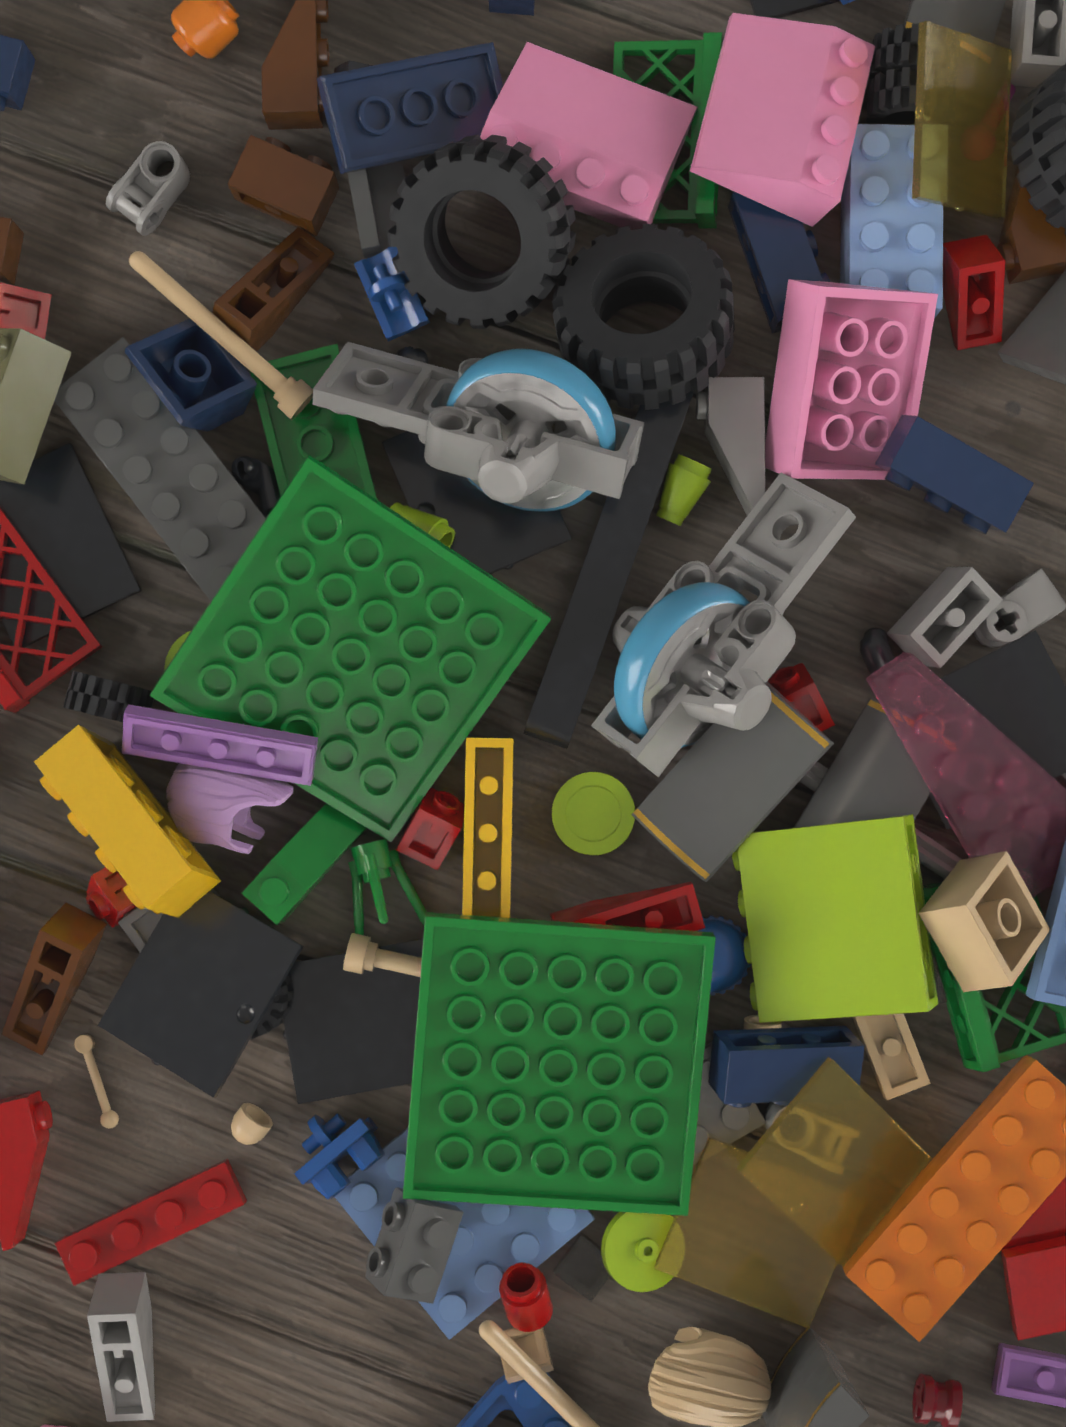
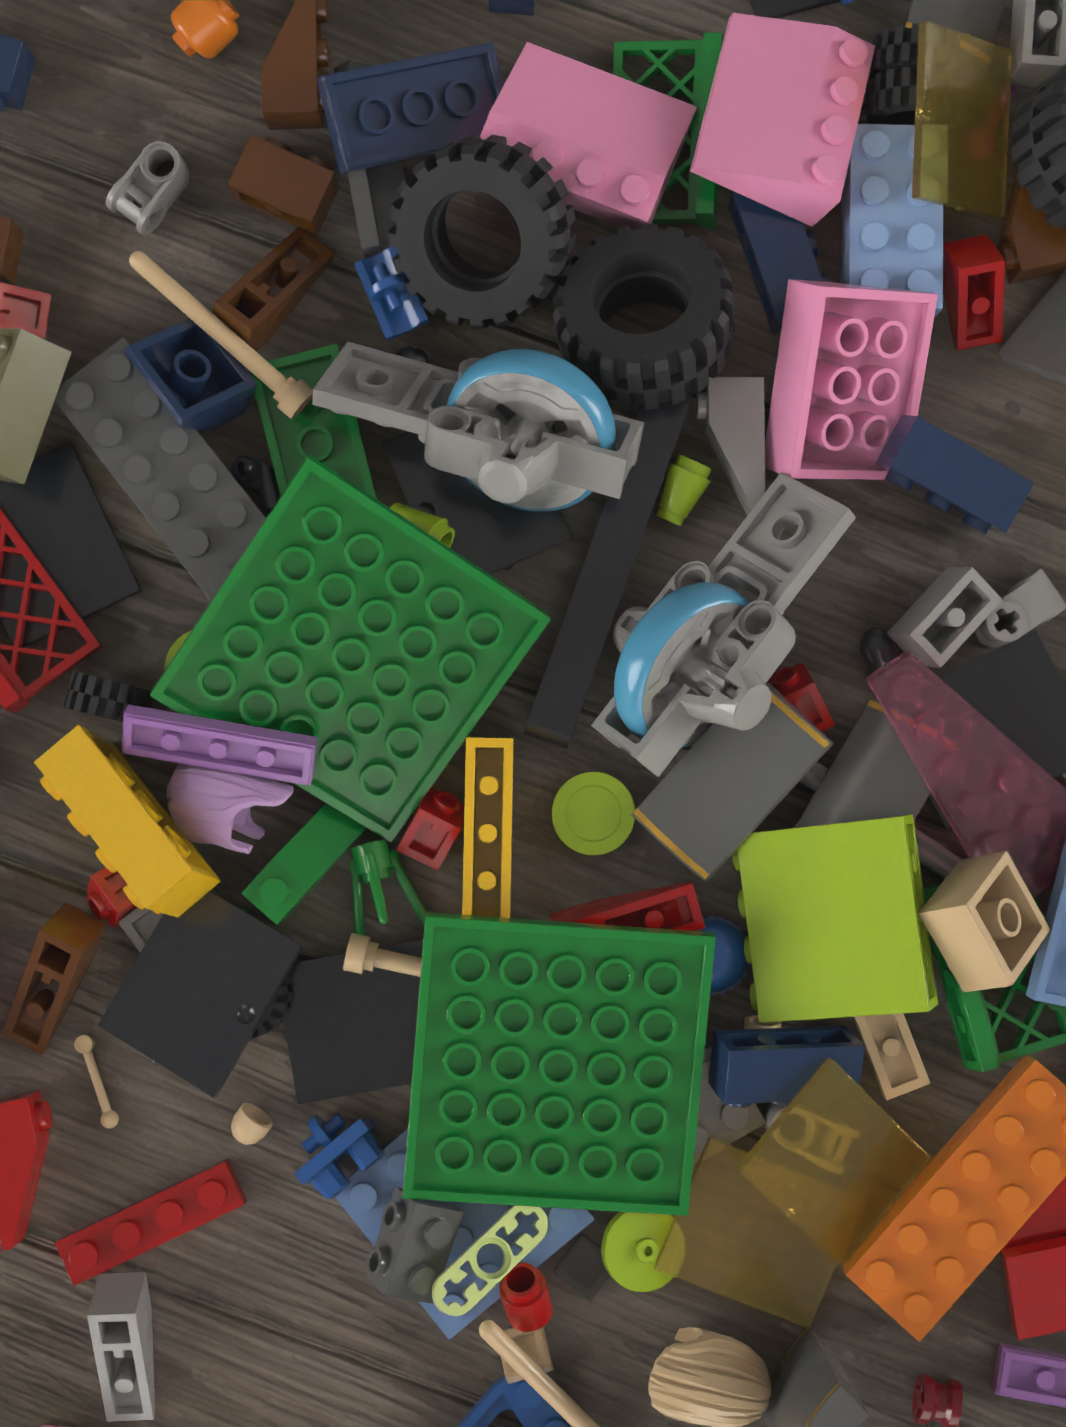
(455, 1274): none -> yellowish green beam

